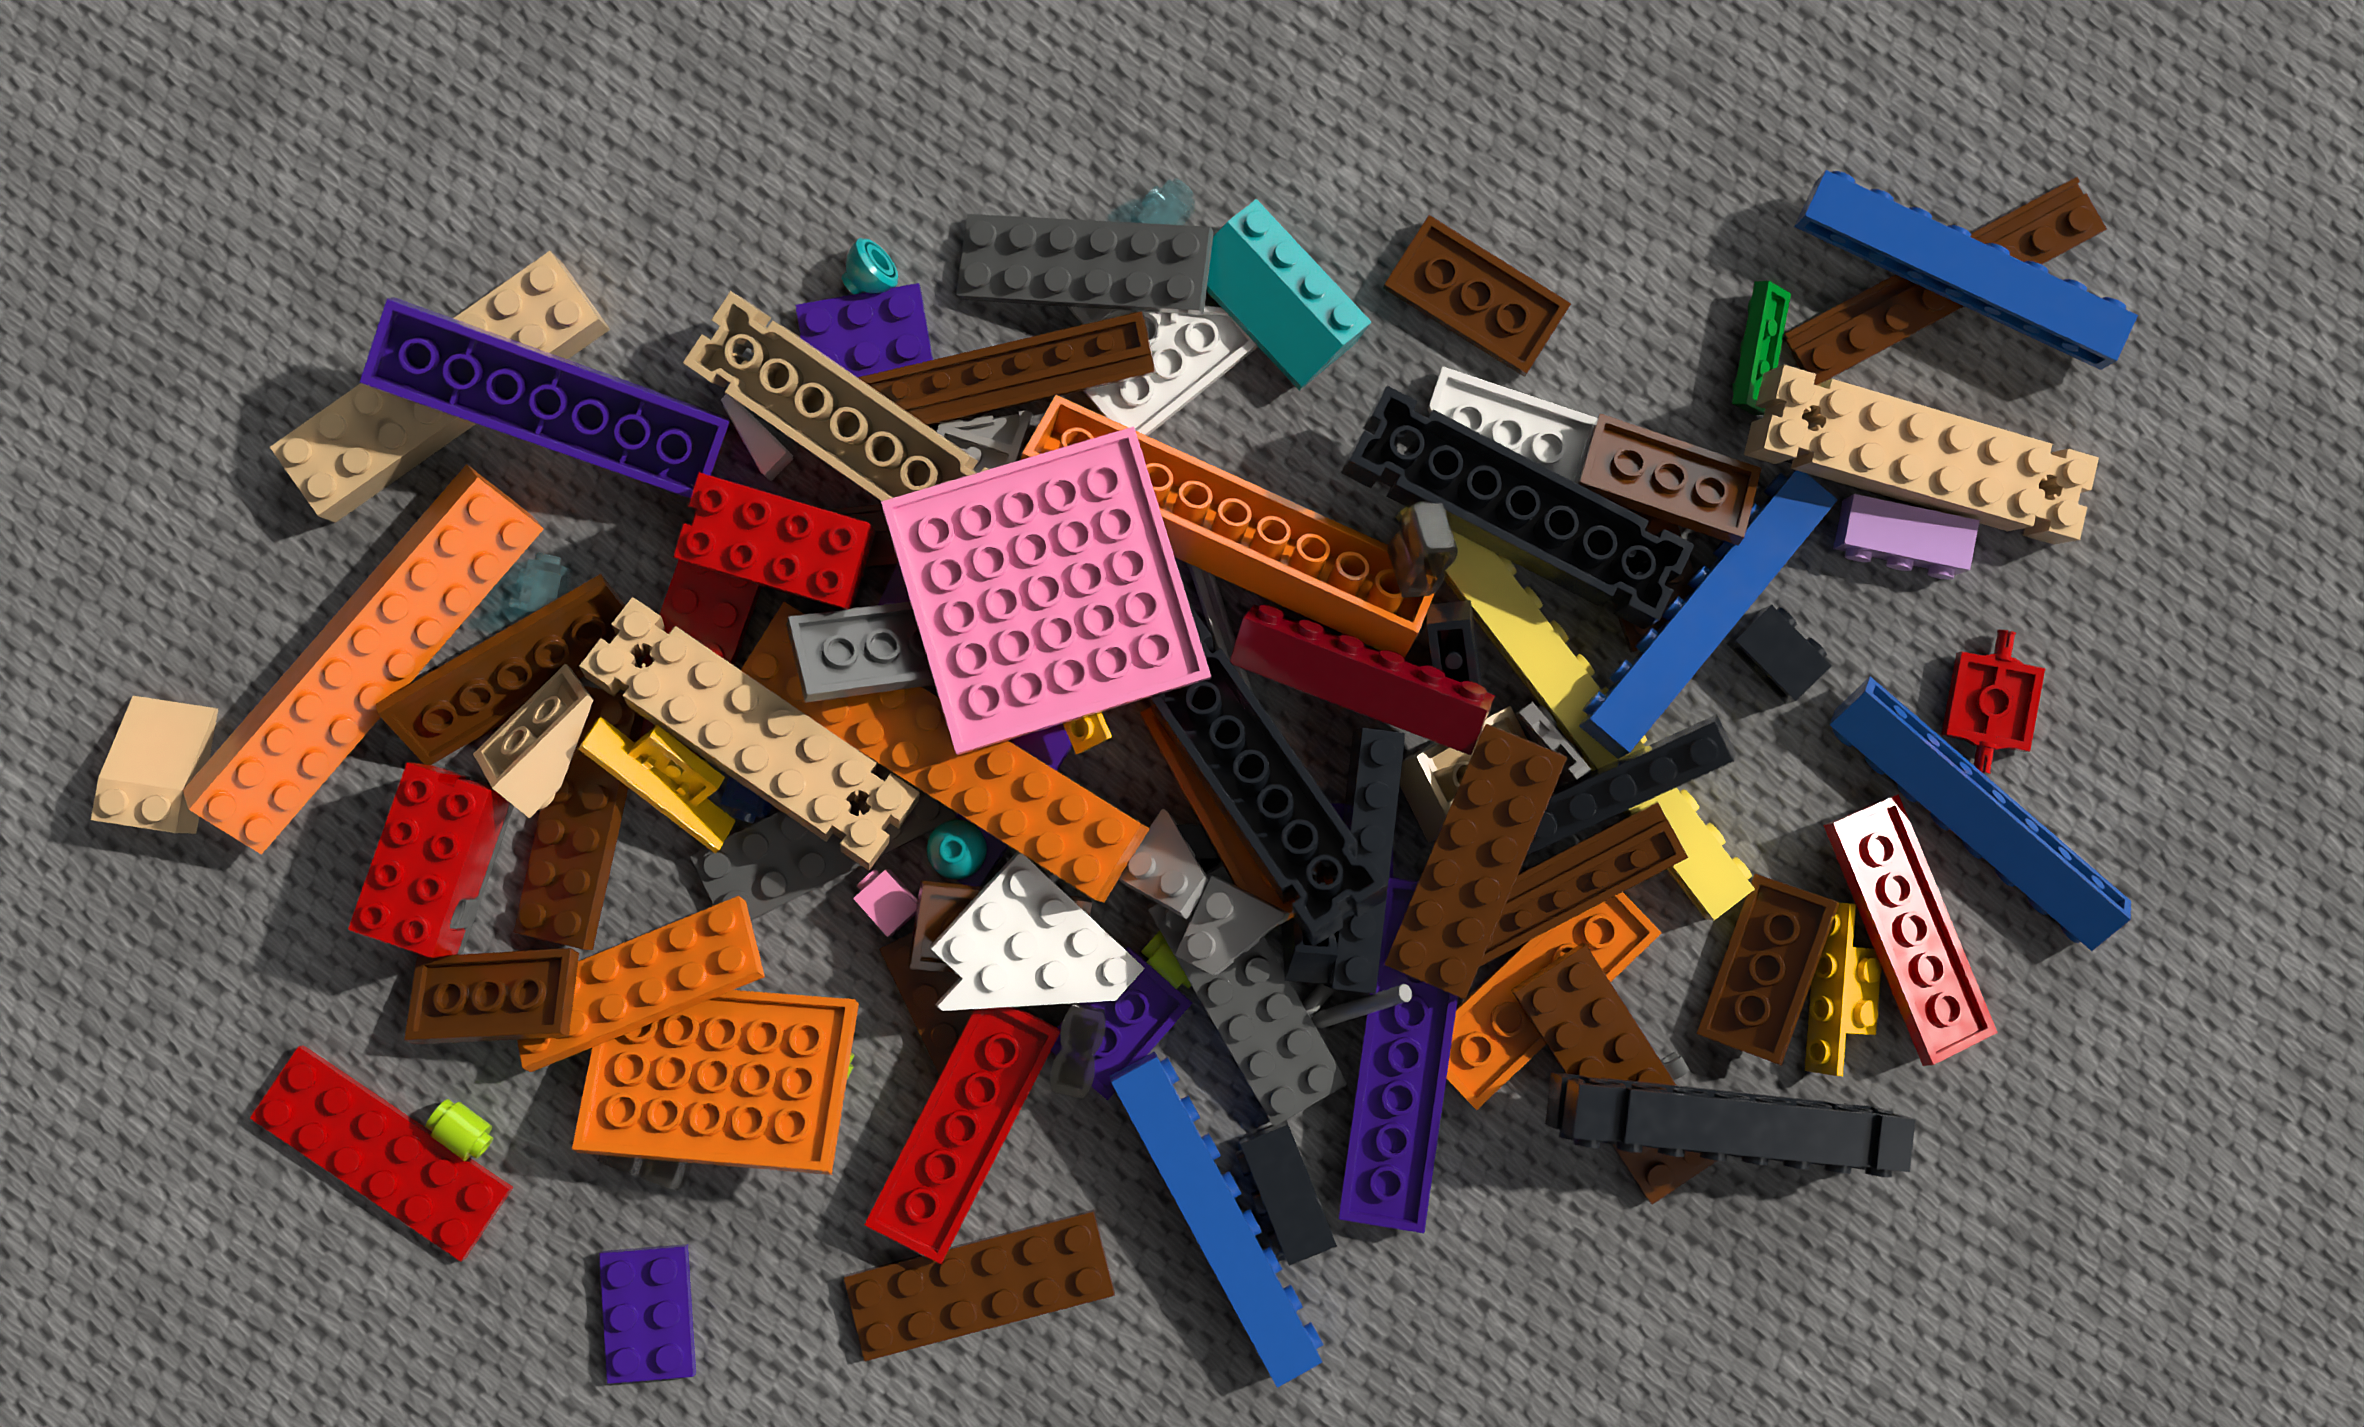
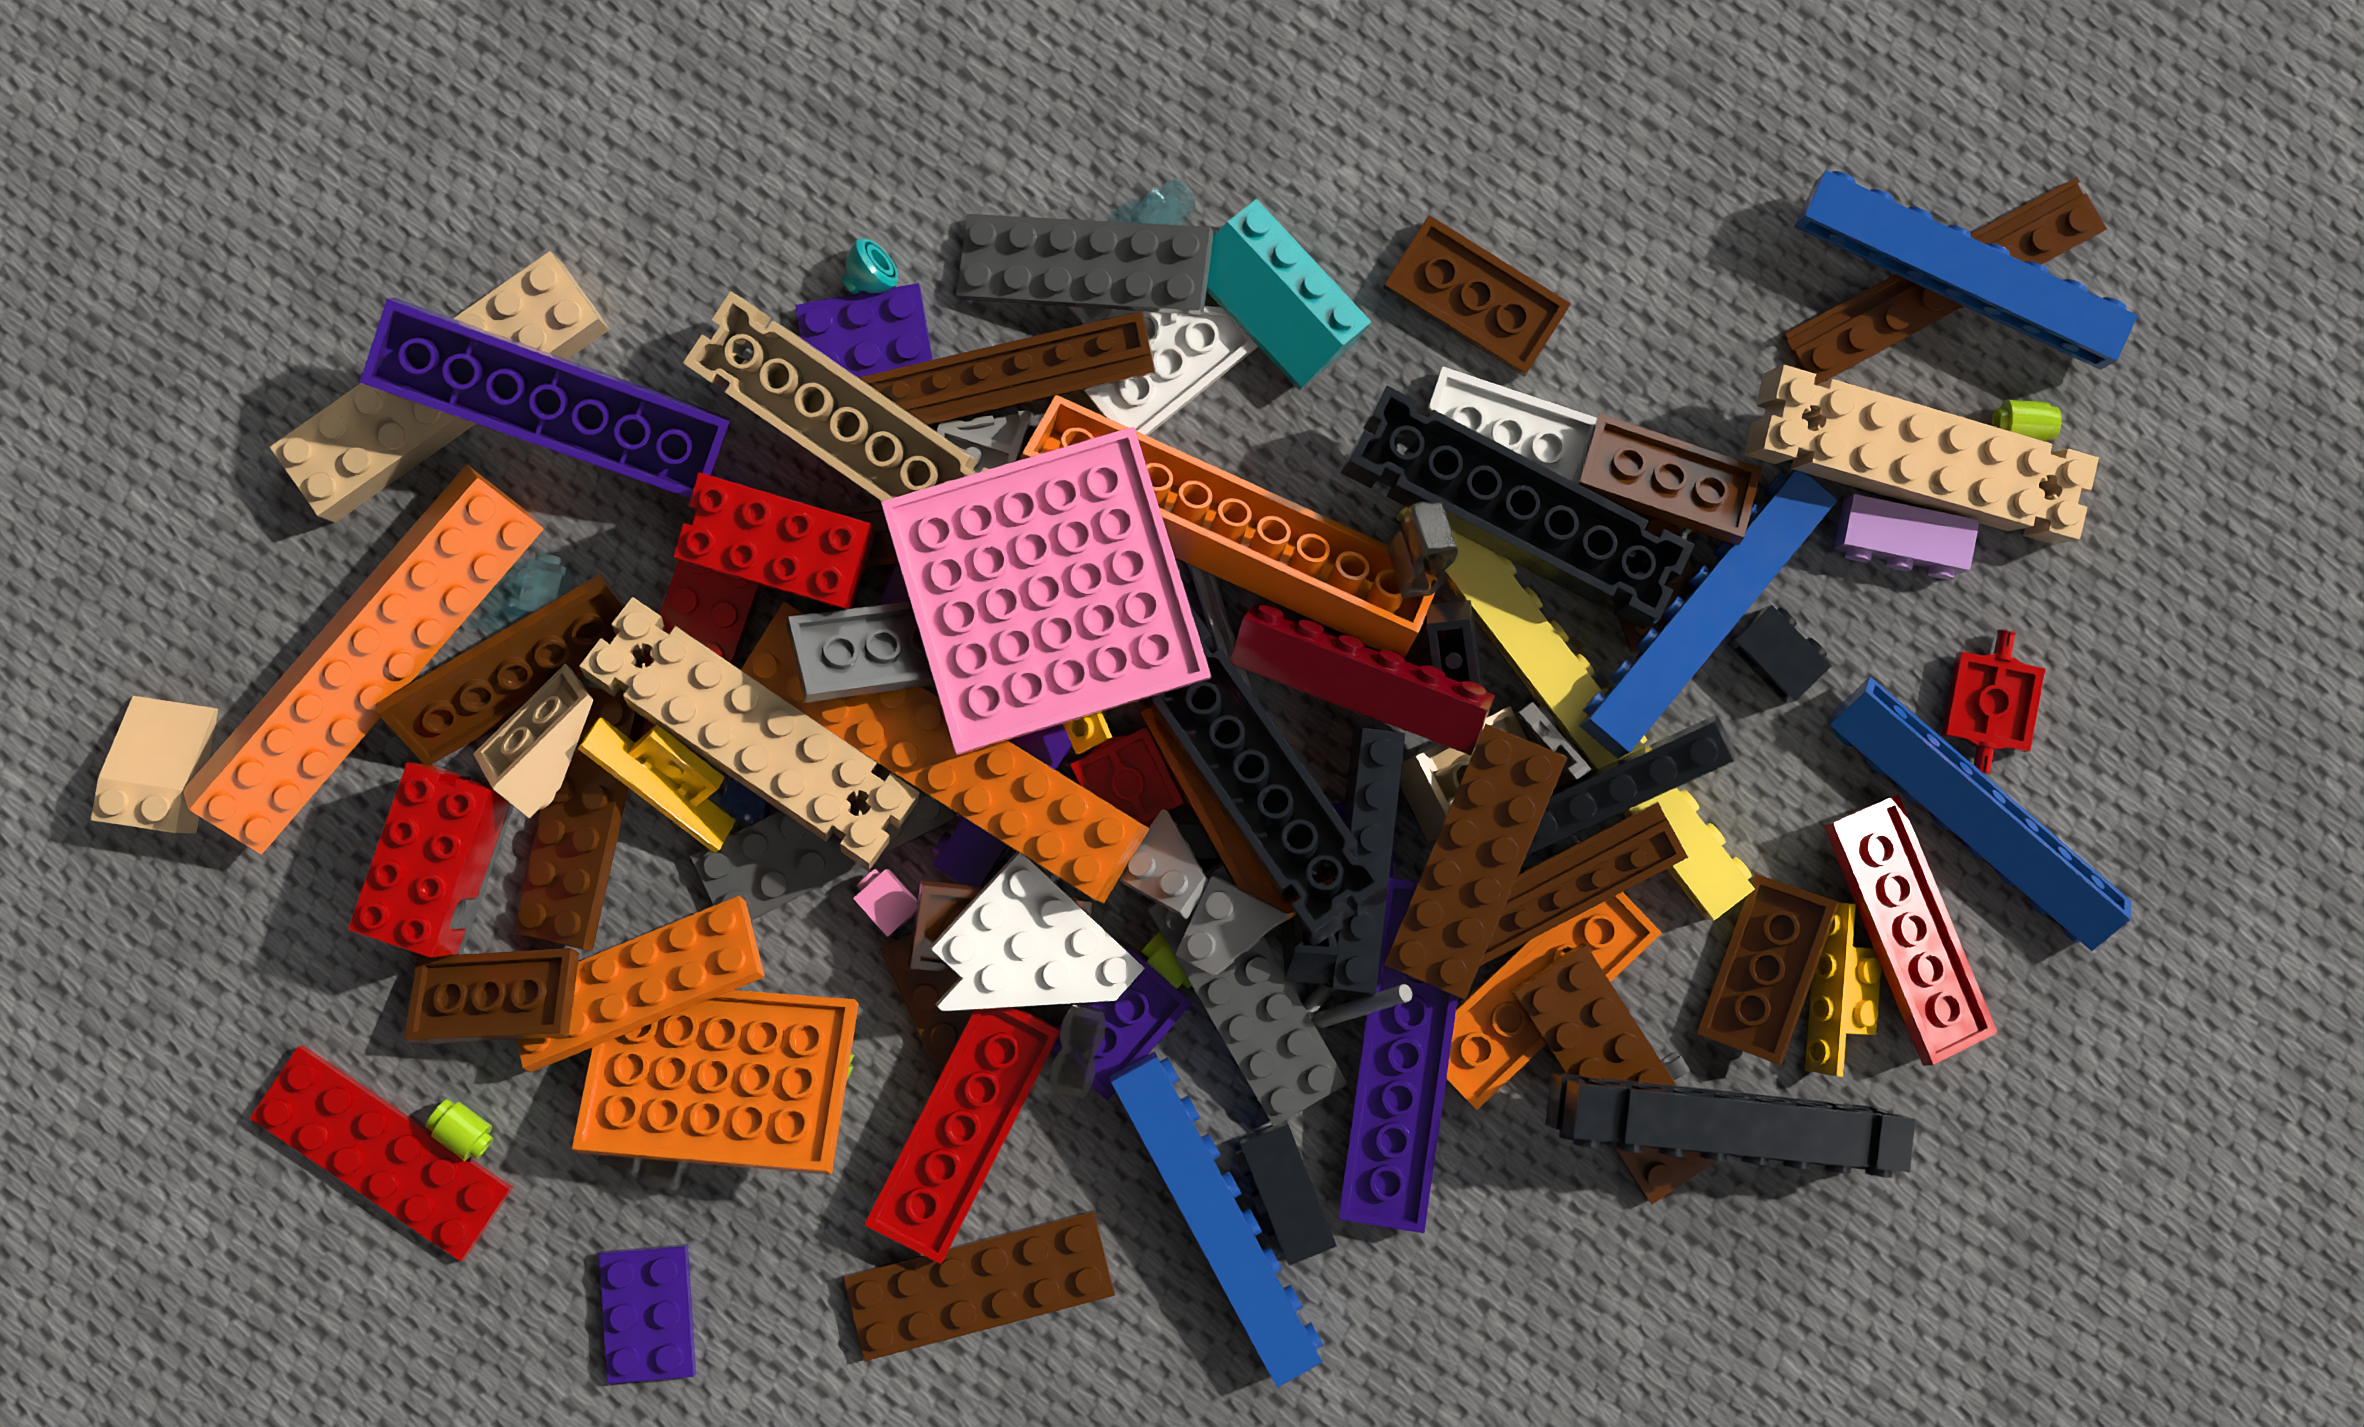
(764, 448): white slope -> none
(956, 849): teal brick -> none
(1129, 776): none -> red plate
(1761, 342): green plate -> none
(2029, 419): none -> lime brick

